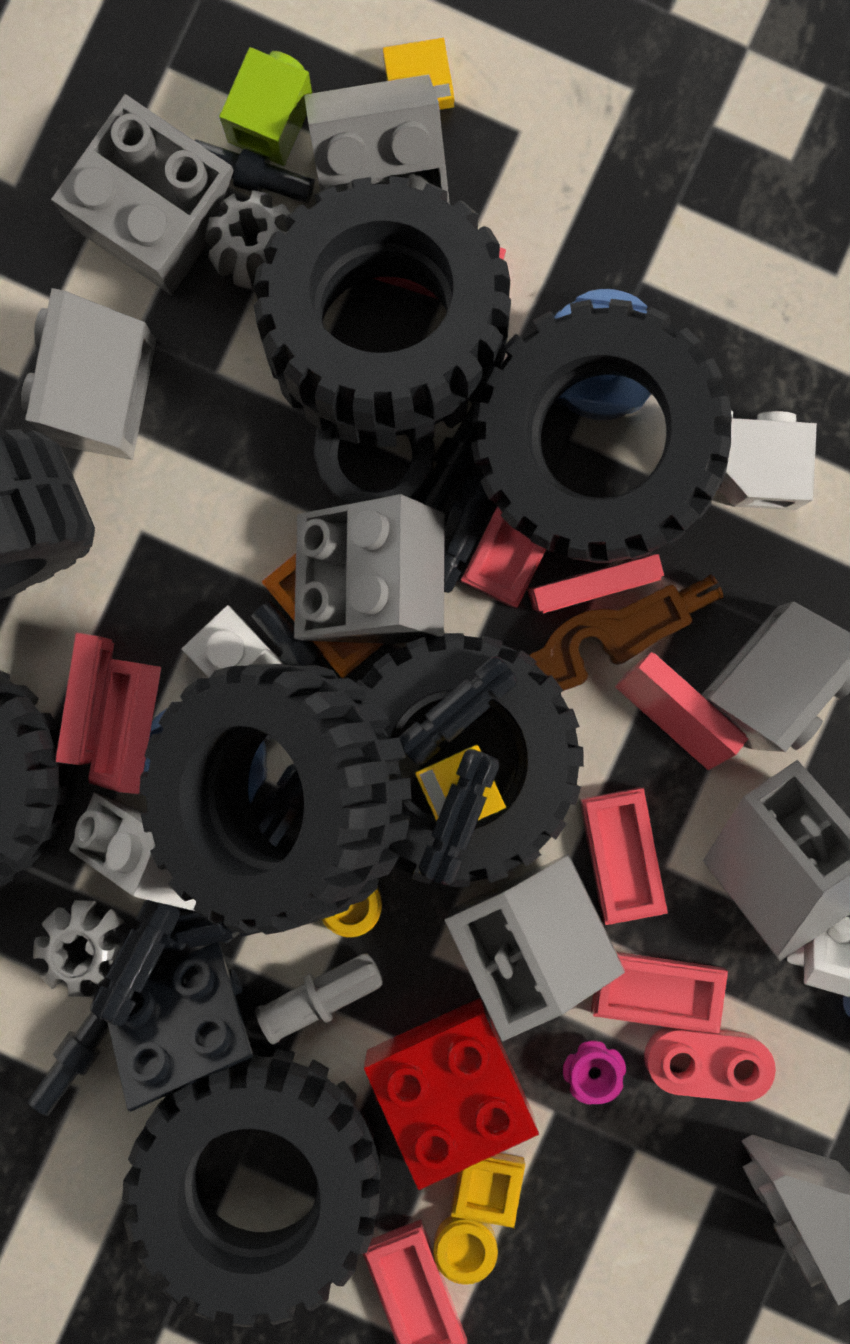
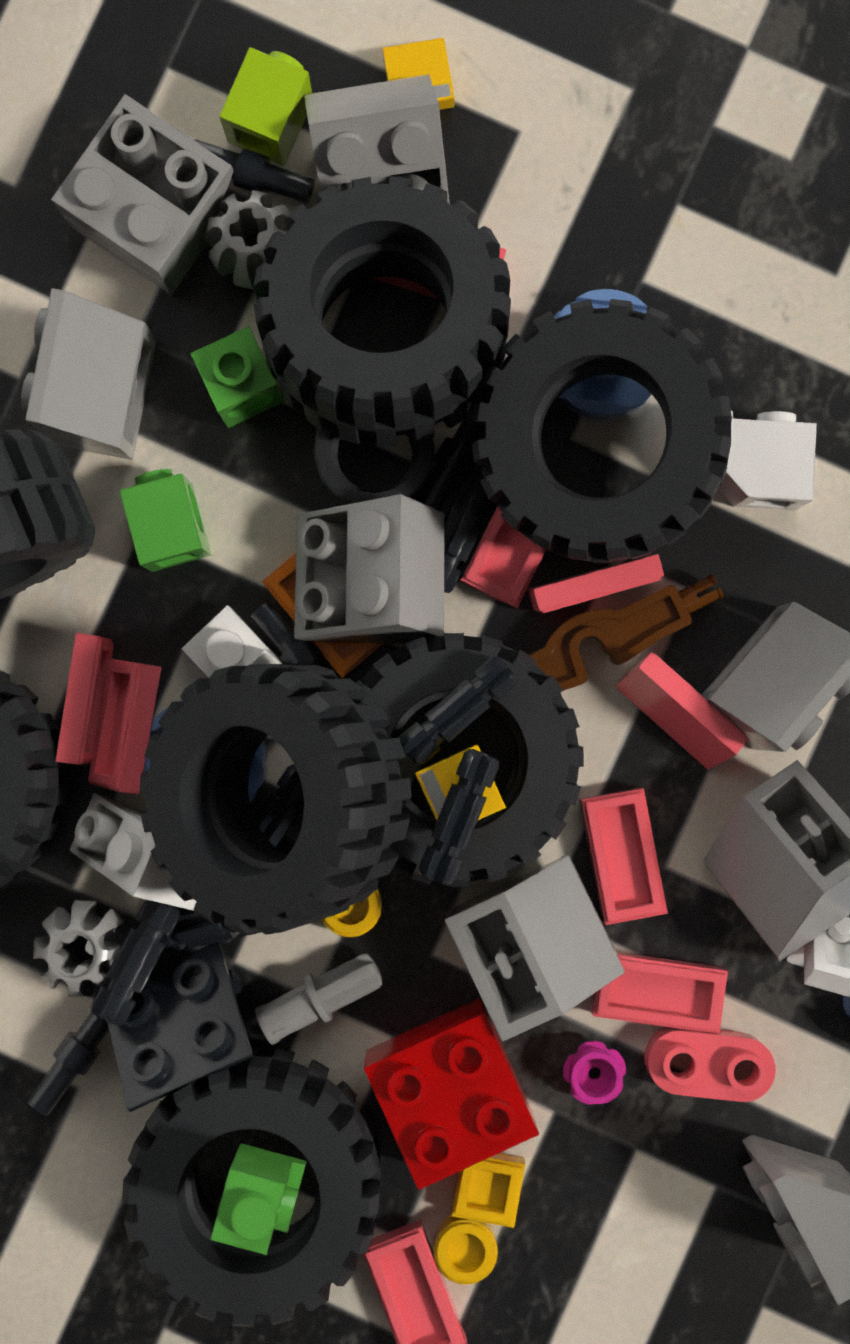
(164, 520): none -> bright green brick
(237, 377): none -> bright green brick
(257, 1198): none -> bright green brick

